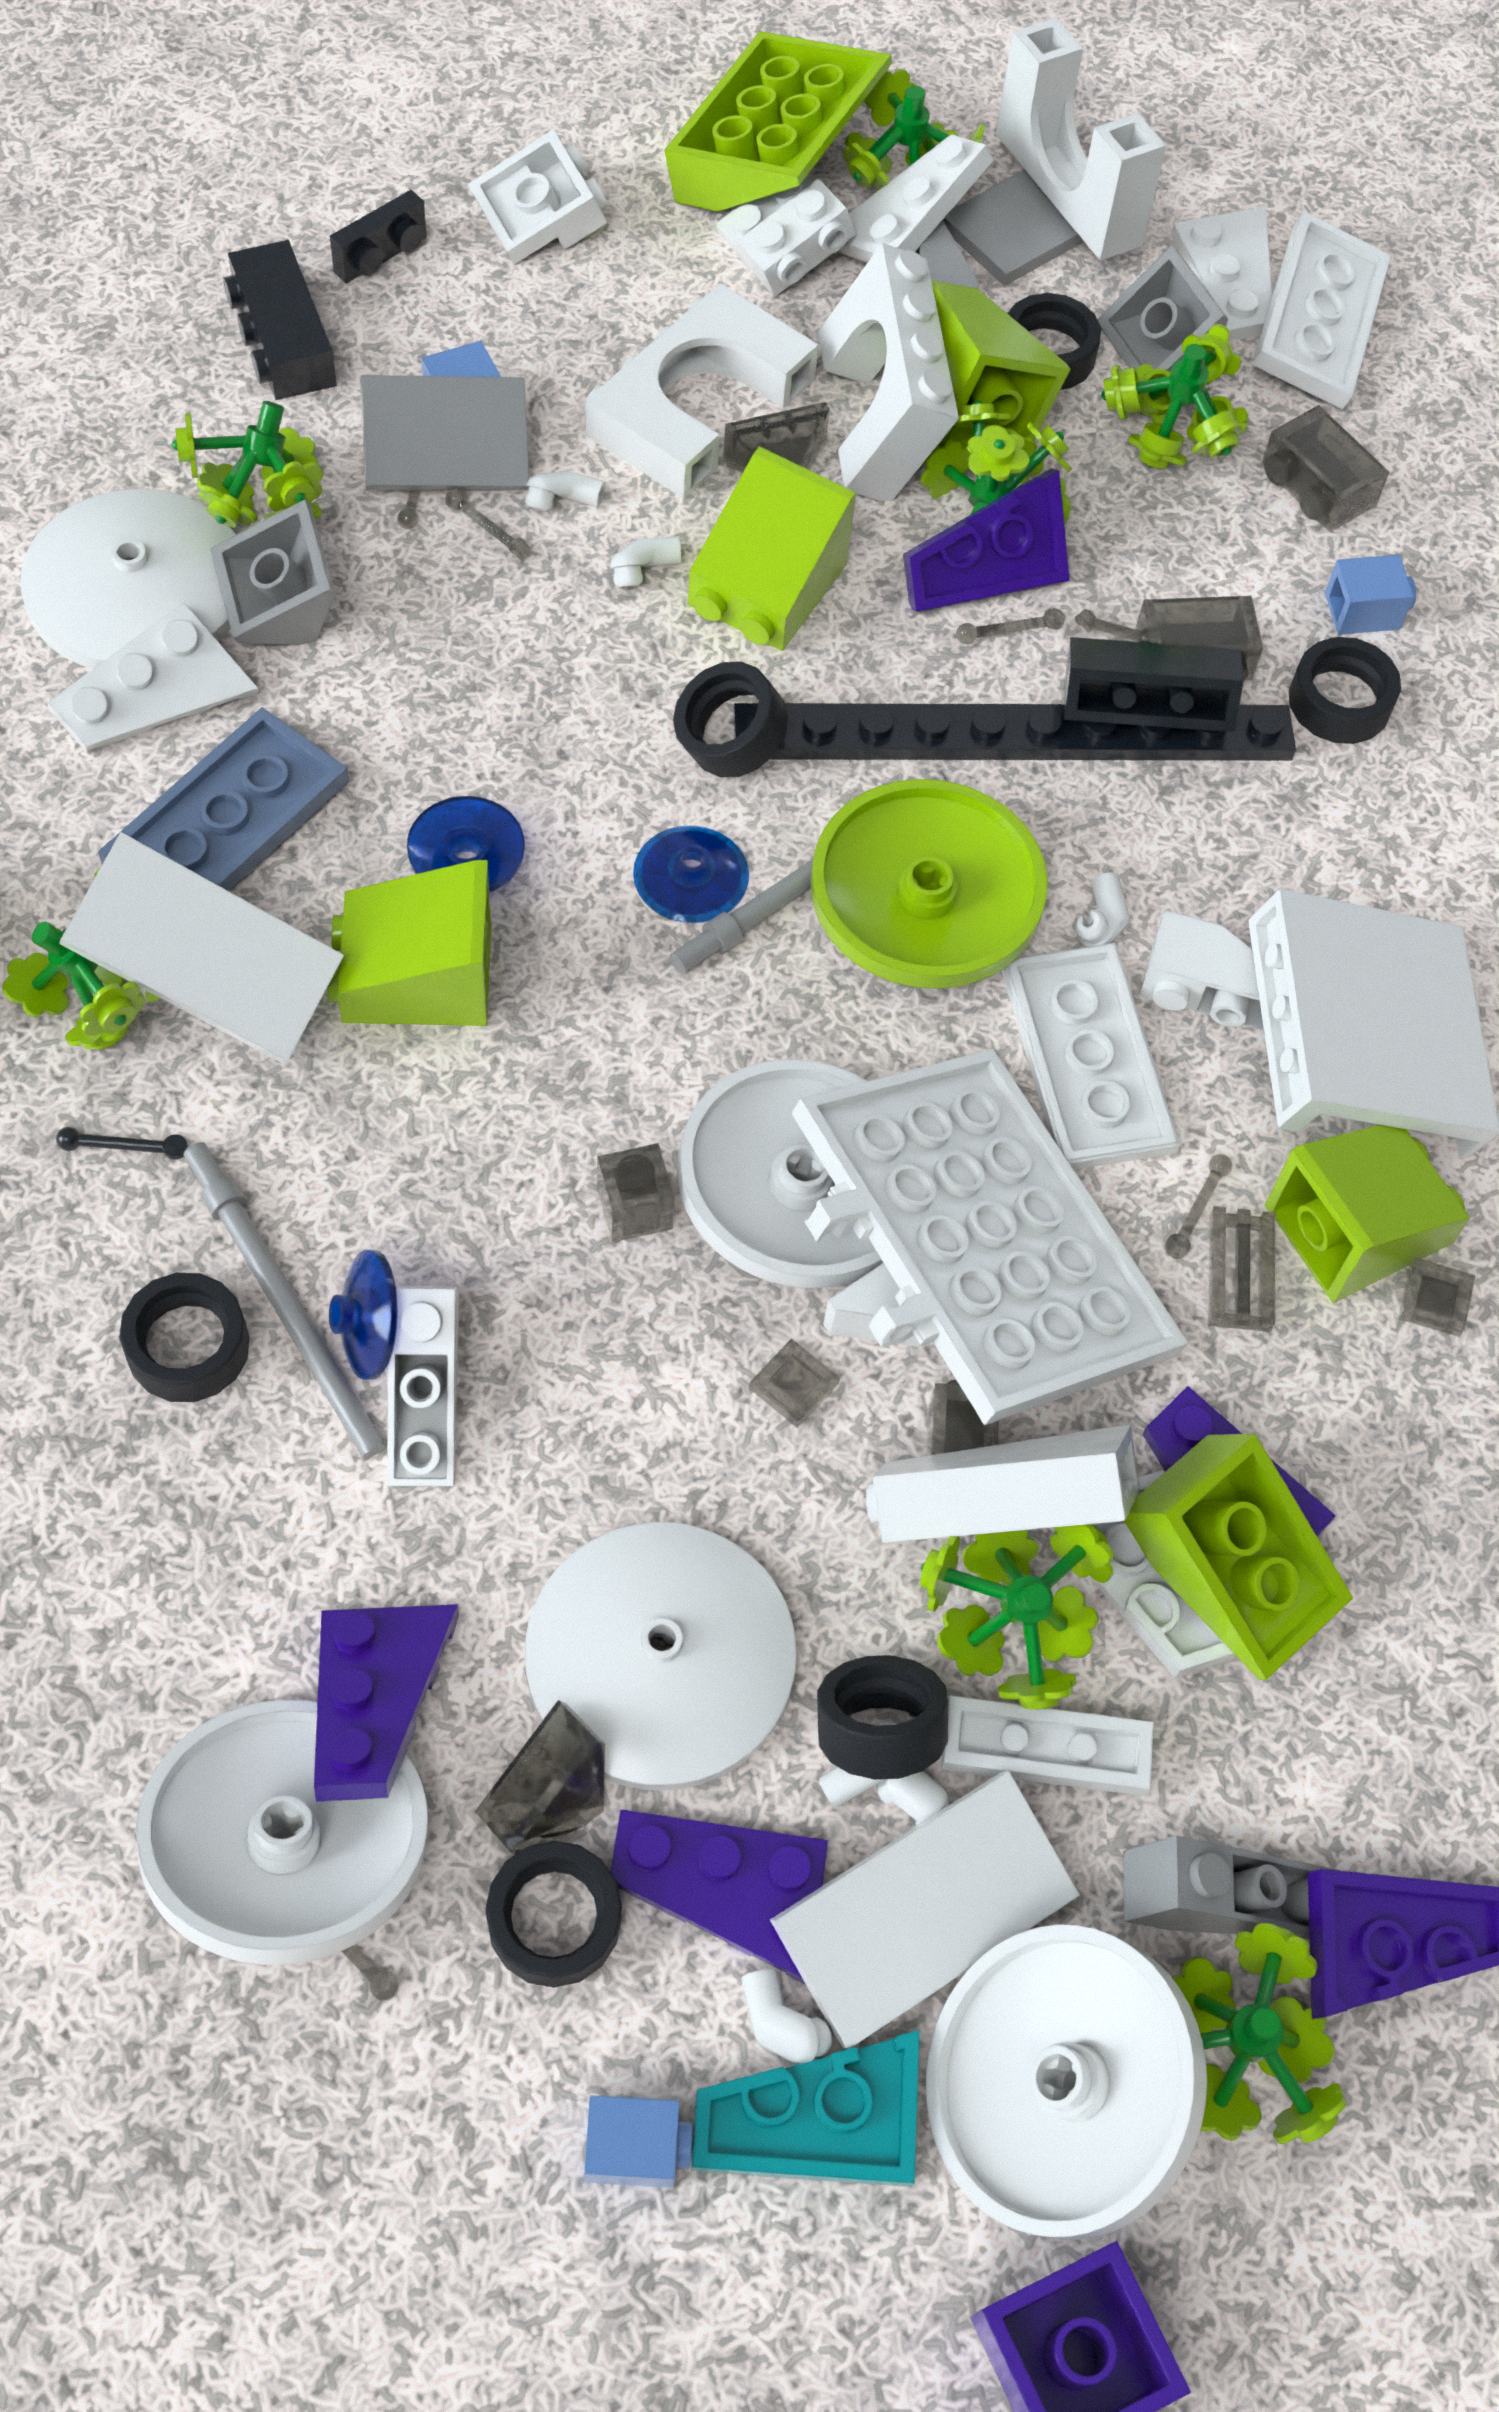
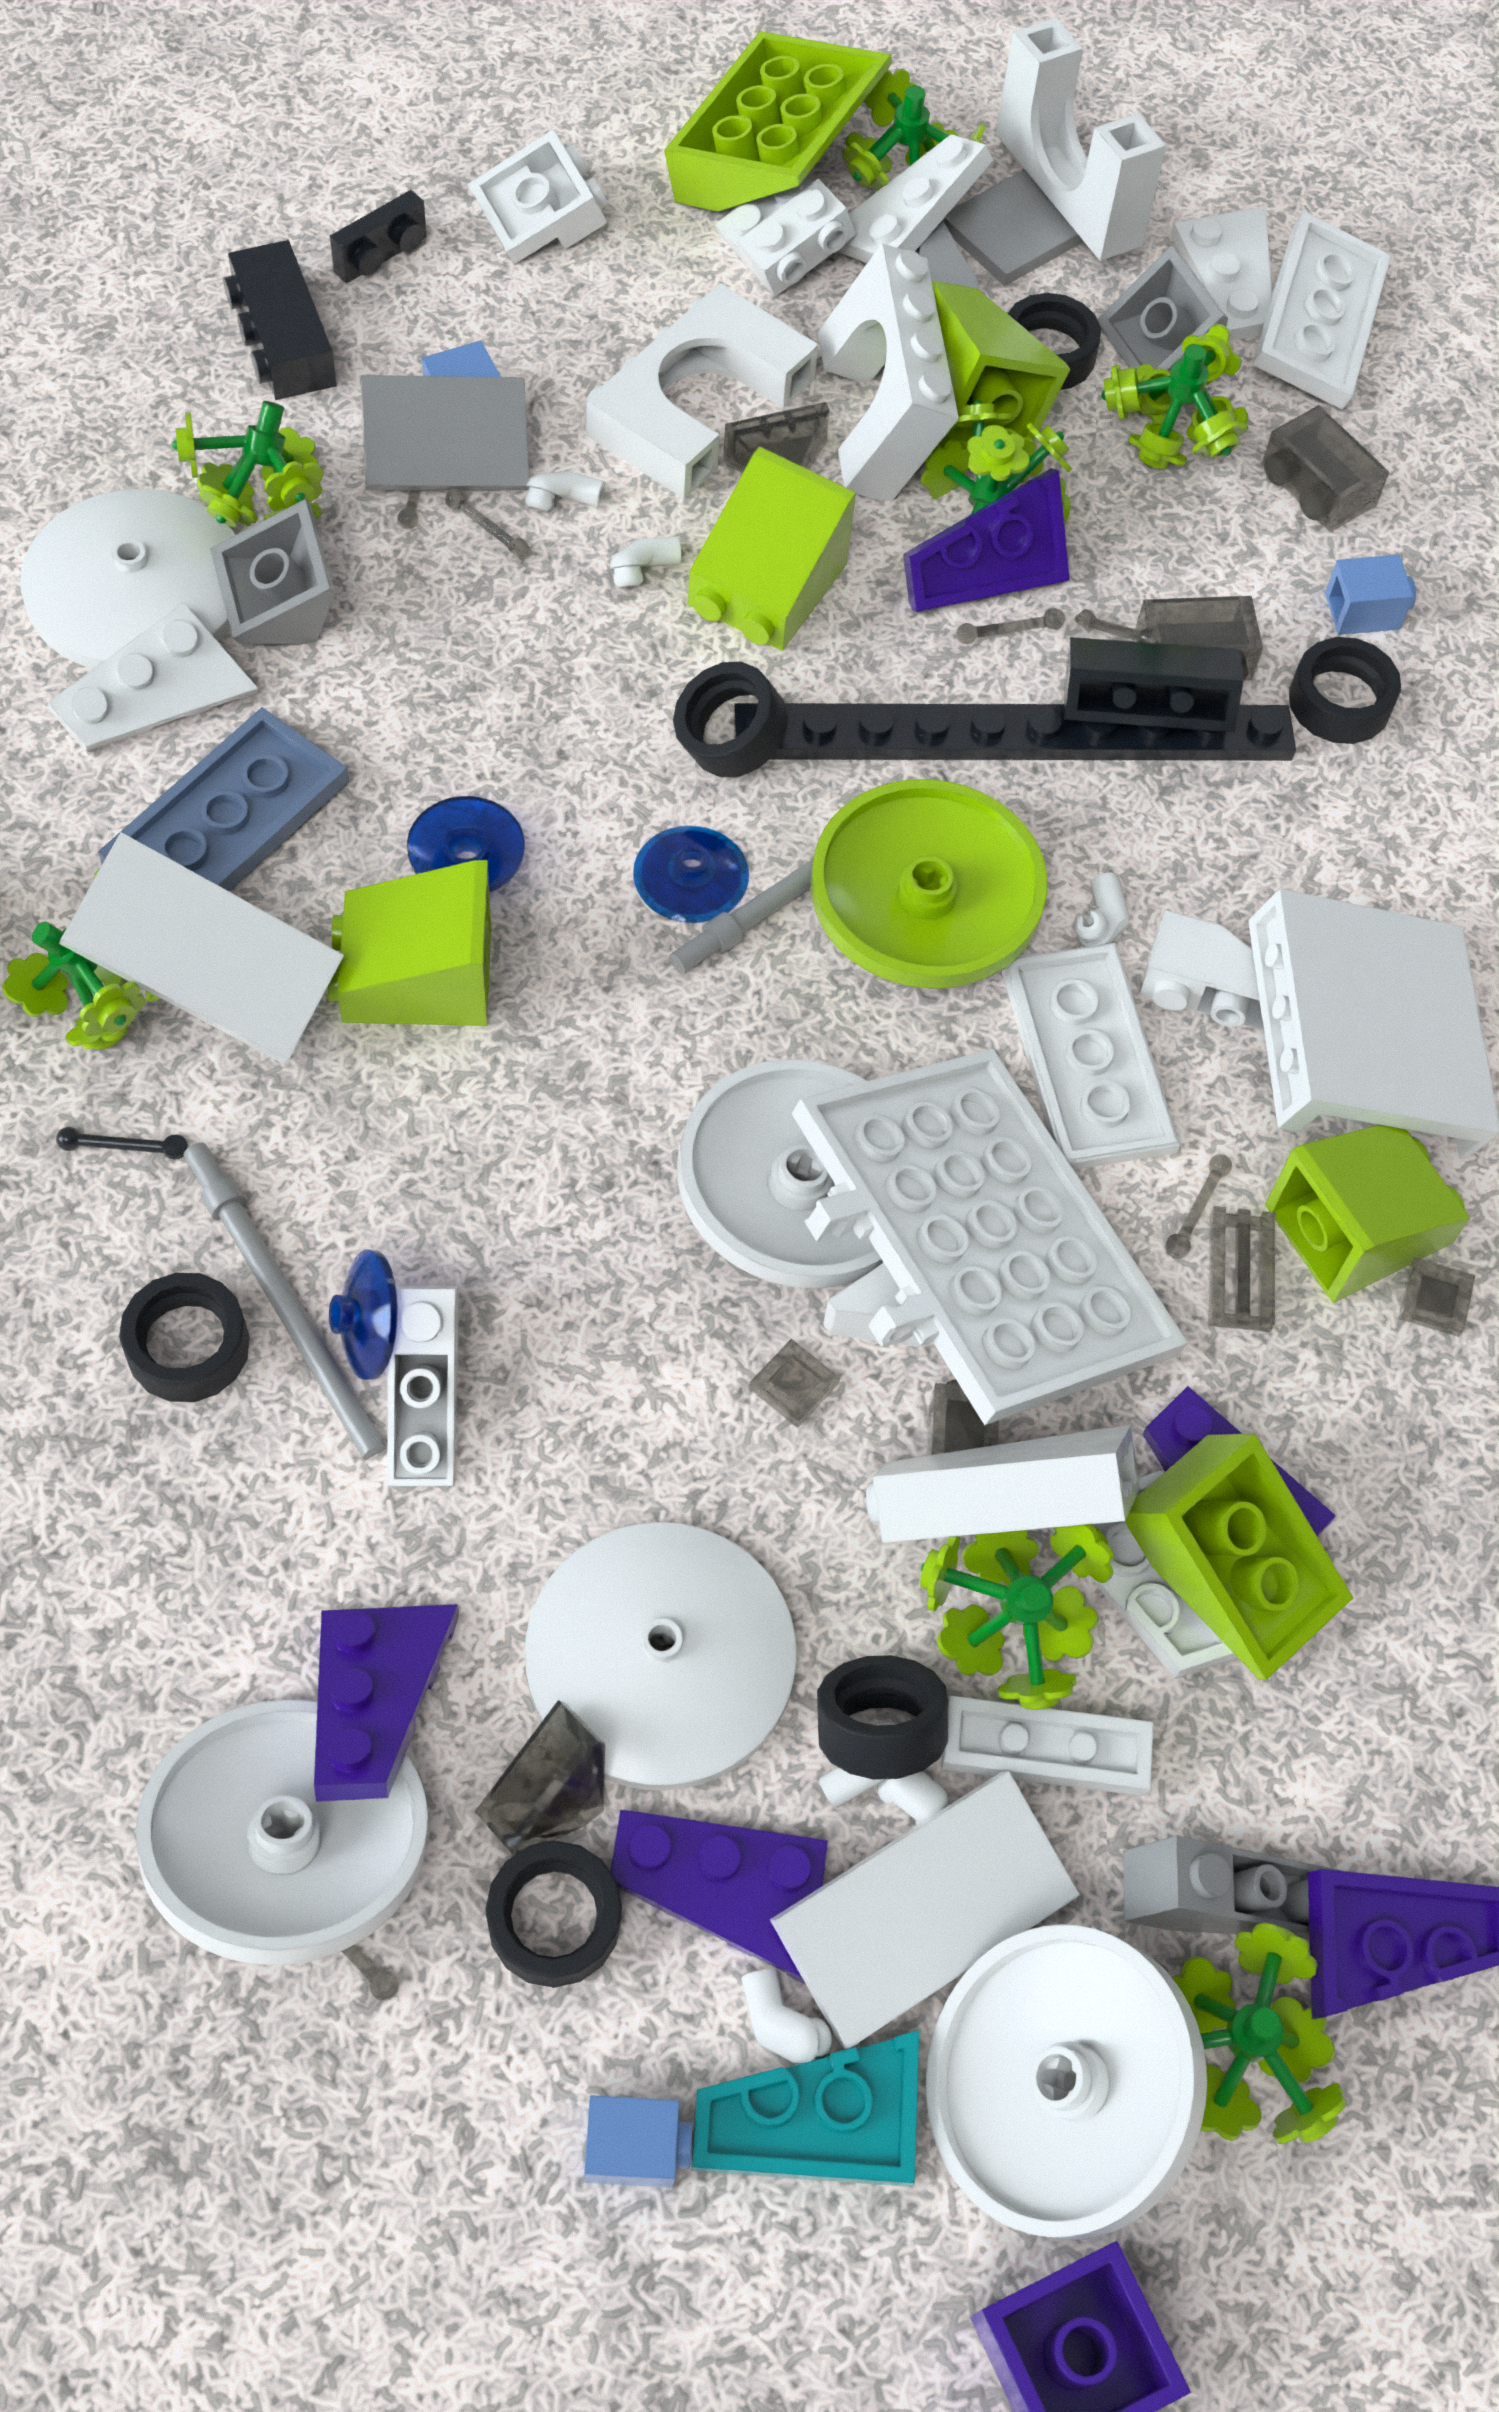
(635, 1192): clear smoke brick -> none

